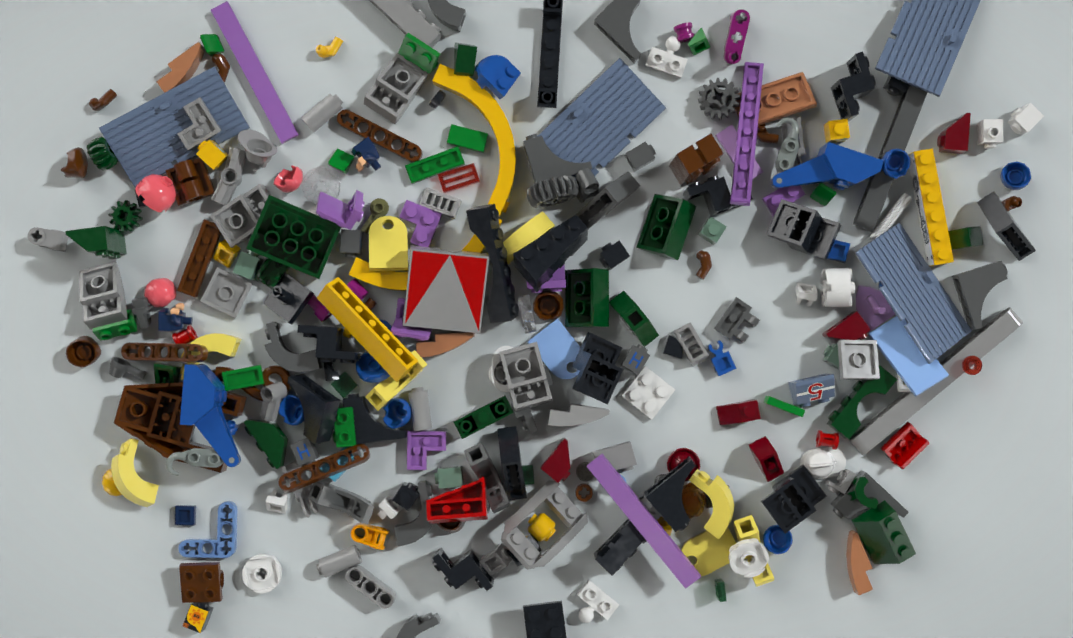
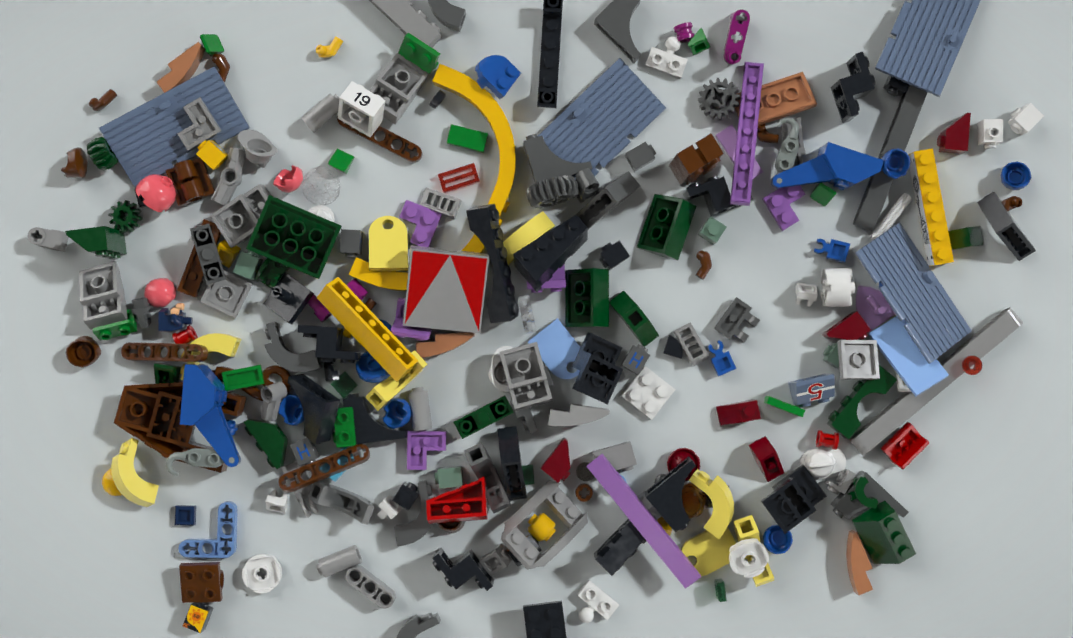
(119, 367): dark grey bar -> none
(208, 254): none -> dark grey slope
(254, 72): medium lavender tile -> none
(339, 212): medium lavender bracket -> none
(361, 109): none -> white brick
(367, 155): dark blue piece -> none
(371, 535): light orange piece -> none
(378, 209): olive plate -> none
(435, 165): green tile -> none
(464, 59): dark green slope -> none
(548, 305): reddish brown hair -> none
(803, 229): black bracket -> none
(836, 131): yellow brick -> none
(973, 288): dark grey arch -> none

